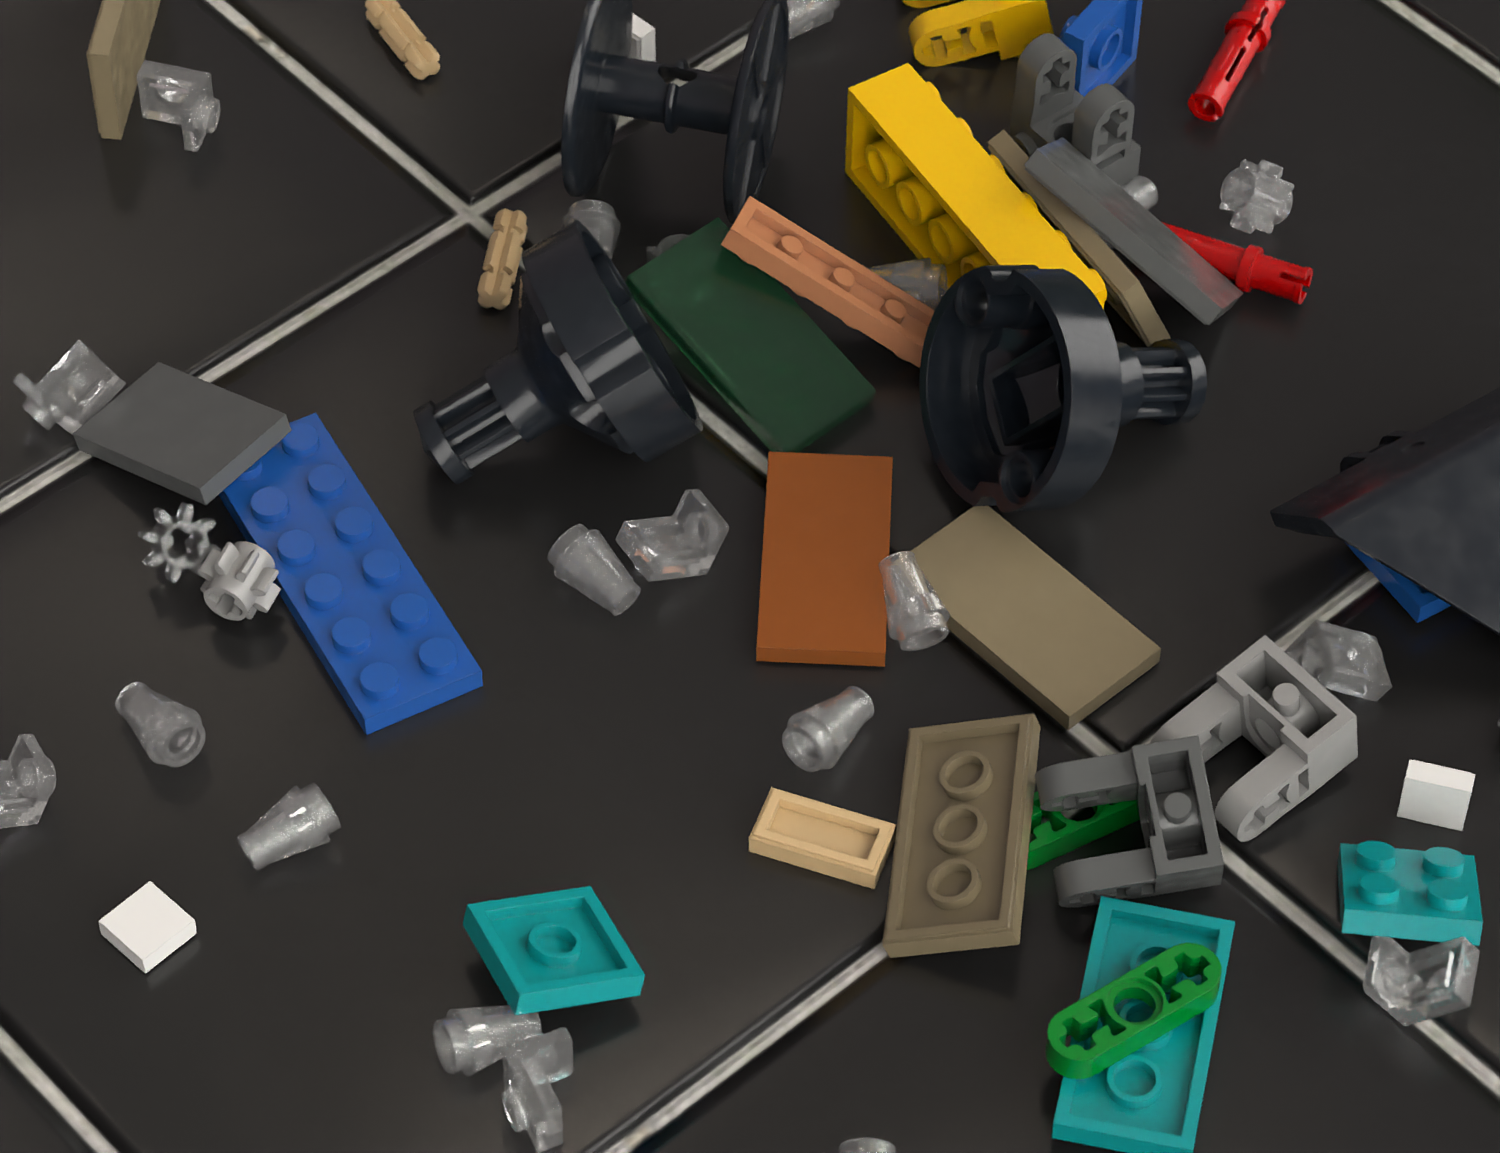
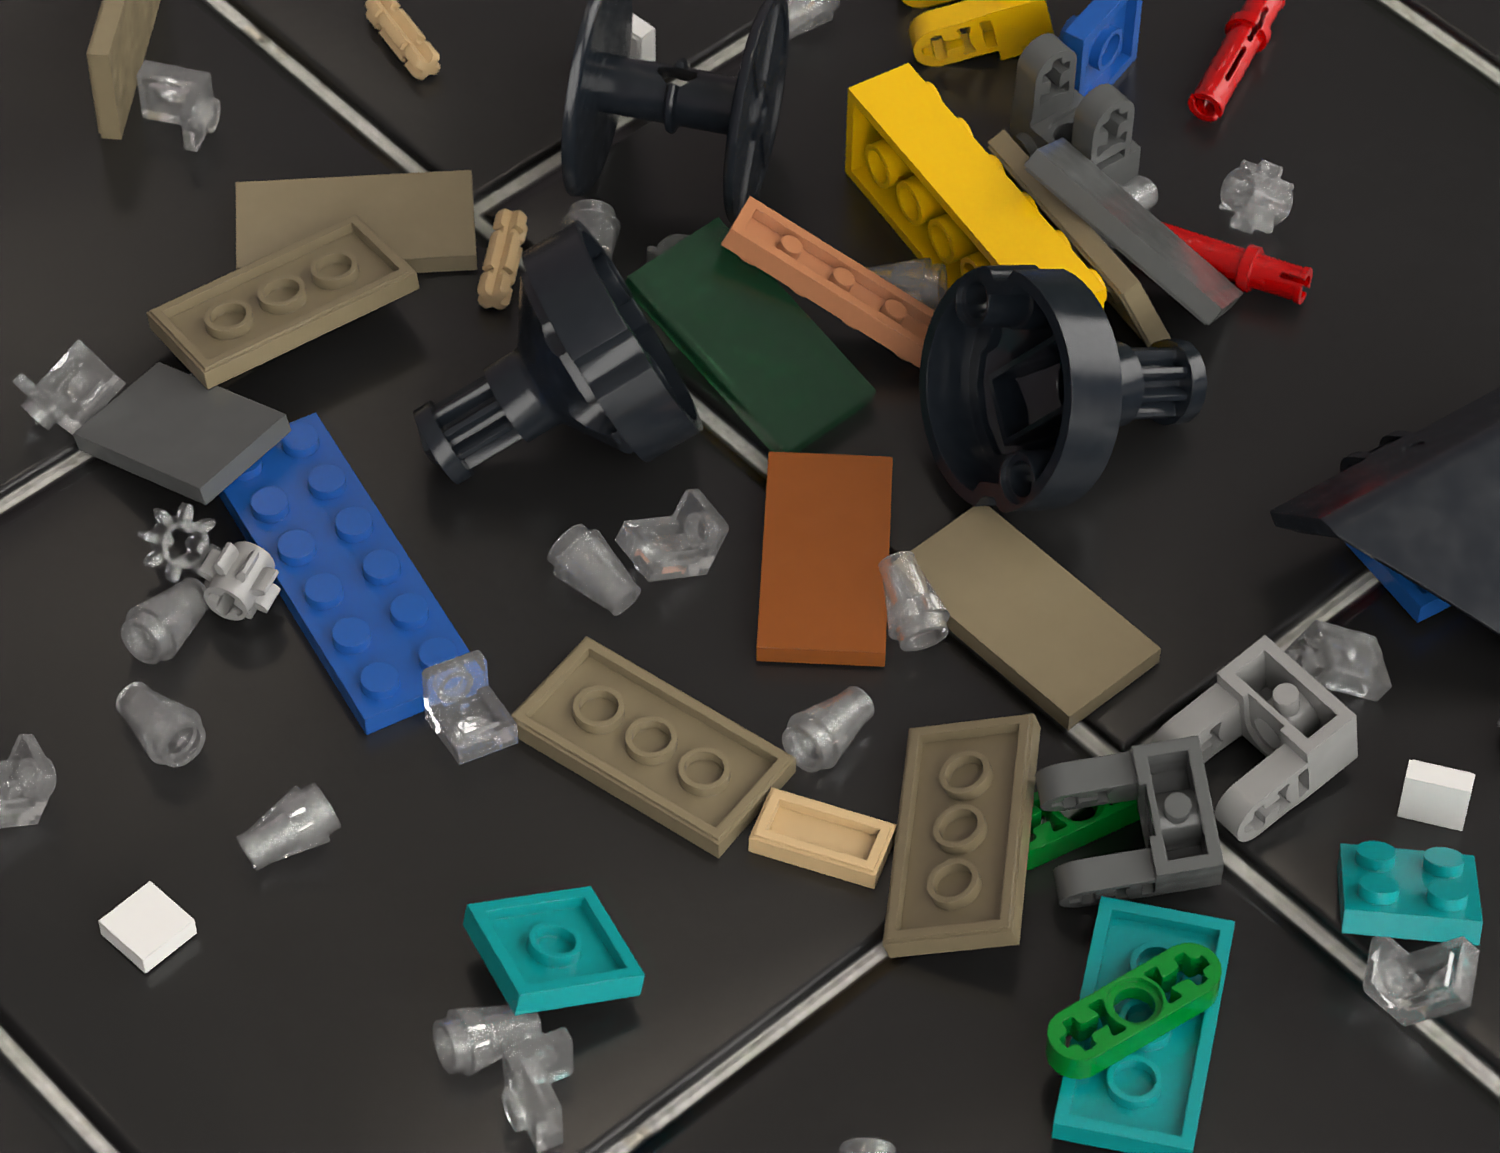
(164, 621): none -> clear cone
(282, 301): none -> dark tan tile
(417, 214): none -> dark tan tile
(466, 709): none -> clear bracket
(652, 746): none -> dark tan tile

